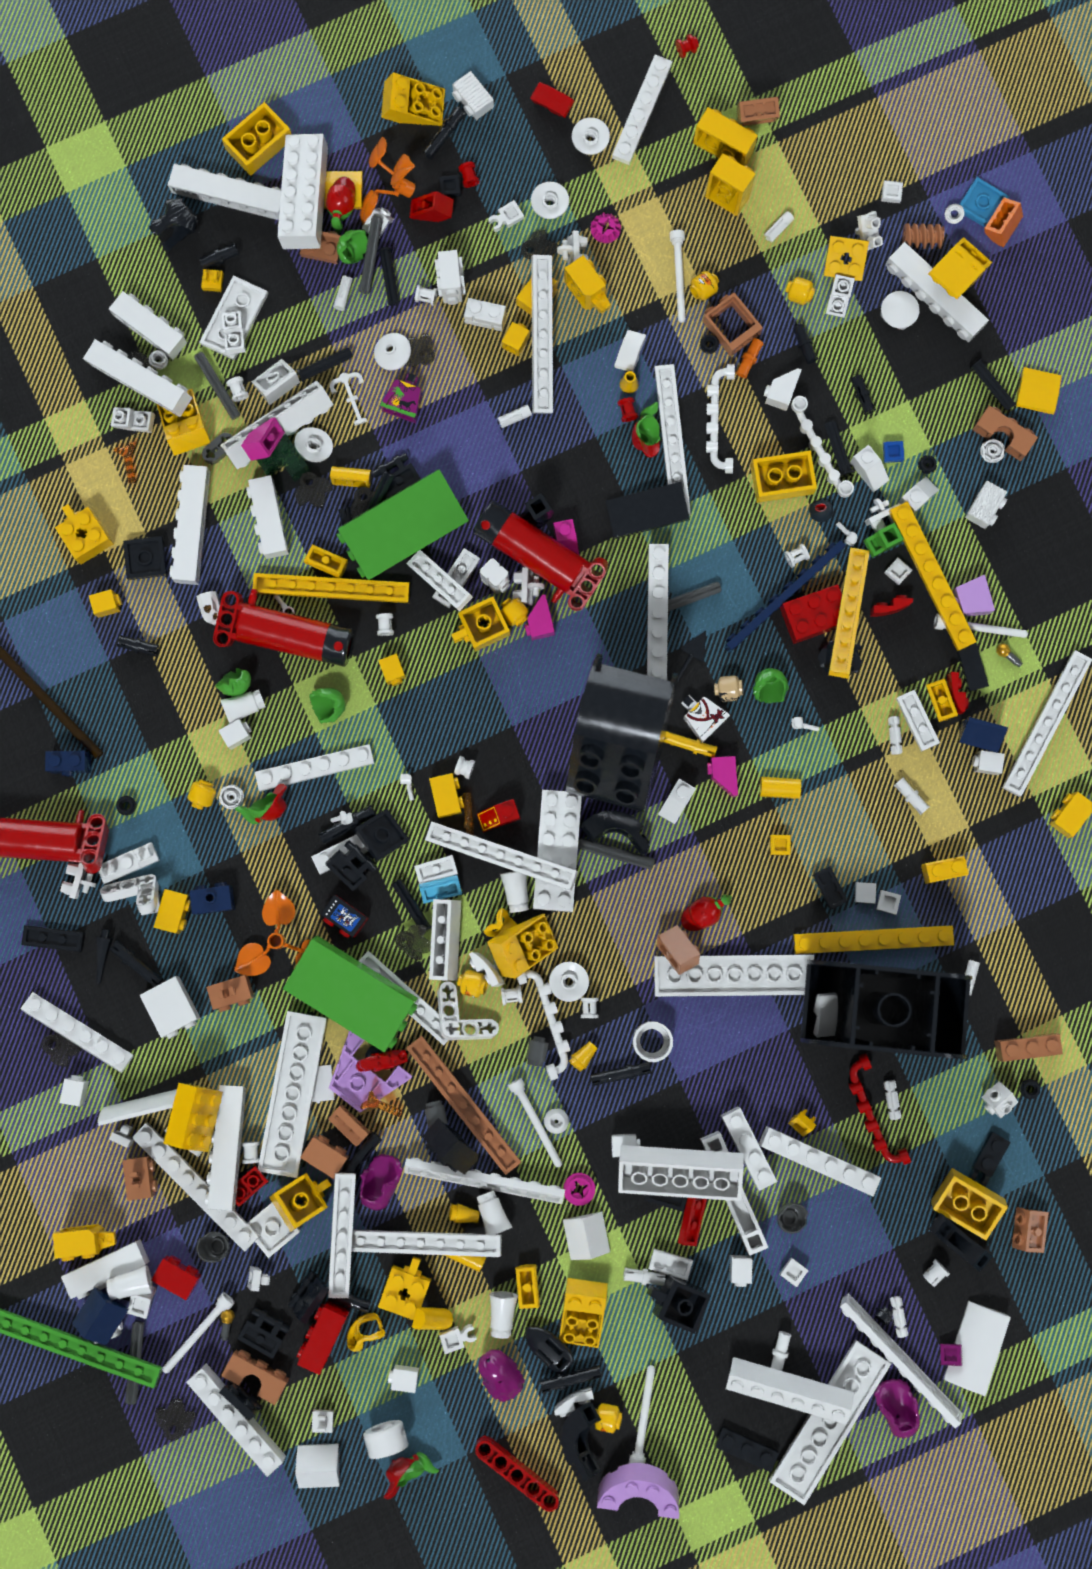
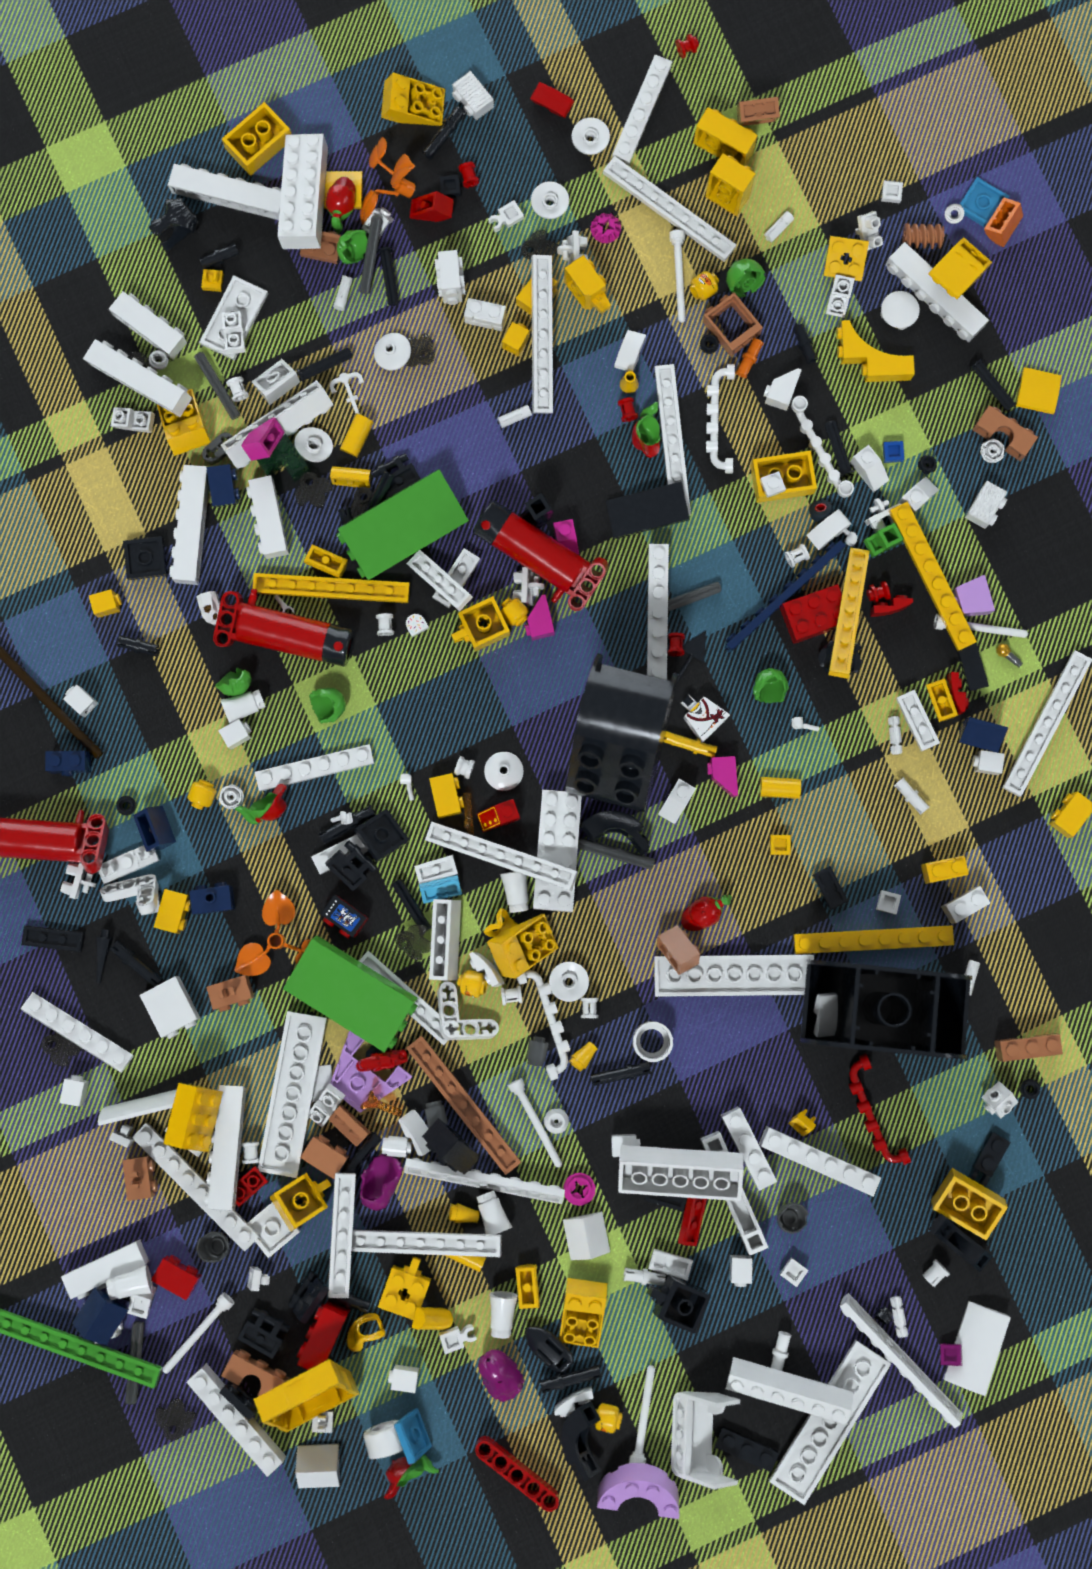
(76, 526): yellow hinge -> none
(80, 700): none -> white brick
(82, 1241): yellow hinge -> none
(126, 453): clear orange piece -> none
(154, 828): none -> dark blue brick
(222, 485): none -> dark blue brick
(227, 1318): piece -> none
(306, 1396): none -> yellow tile
(326, 1105): none -> white slope
(356, 435): none -> yellow brick
(392, 670): yellow brick -> none
(396, 1146): none -> white brick
(403, 399): magenta torso -> none
(413, 1435): none -> dark azure tile
(414, 1128): none -> white slope
(416, 624): none -> white tile
(426, 295): white bush -> none
(495, 576): white brick -> none
(503, 781): none -> white dish
(669, 209): none -> white plate
(676, 644): none -> red bush
(693, 1438): none -> white windscreen
(729, 688): tan head -> none
(745, 276): none -> bright green cylinder
(772, 484): none -> white plate
(800, 290): yellow head -> none
(828, 529): none -> white slope
(863, 394): black pin -> none
(865, 892): white tile -> none
(875, 364): none -> yellow arch
(875, 593): none -> red wheel
(892, 1100): white axle -> none
(894, 1400): magenta piece -> none
(898, 571): white tile -> none
(965, 904): none -> white brick
(1030, 1230): nougat bracket -> none

